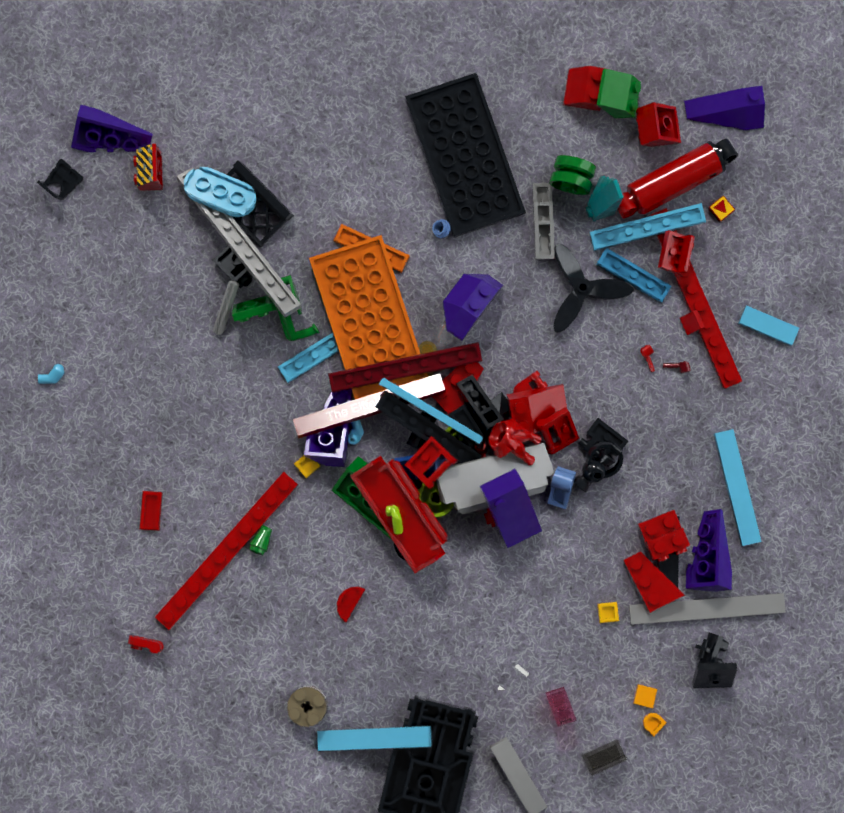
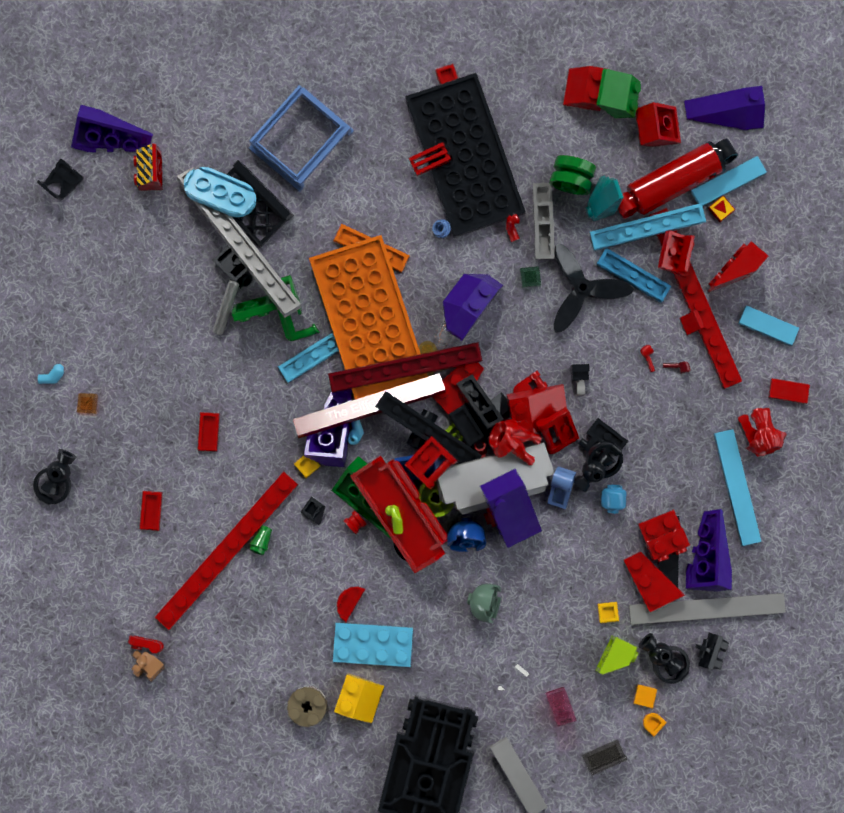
(57, 473): none -> black piece
(87, 403): none -> clear orange slope
(147, 664): none -> medium nougat piece
(208, 431): none -> red tile
(297, 180): none -> medium blue piece
(314, 510): none -> black slope
(355, 522): none -> red wheel
(359, 698): none -> yellow slope
(373, 644): none -> medium azure plate
(374, 738): medium azure tile -> none
(430, 410): medium azure tile -> none
(434, 165): none -> red tile
(446, 73): none -> red tile
(466, 535): none -> blue cylinder
(484, 602): none -> sand green cylinder
(510, 227): none -> red arm
(530, 276): none -> clear green tile
(579, 373): none -> black piece
(613, 498): none -> dark azure head
(616, 655): none -> lime slope
(661, 655): none -> black piece
(714, 675): black plate -> none
(728, 181): none -> medium azure tile
(746, 262): none -> red slope
(764, 439): none -> red piece
(789, 391): none -> red tile

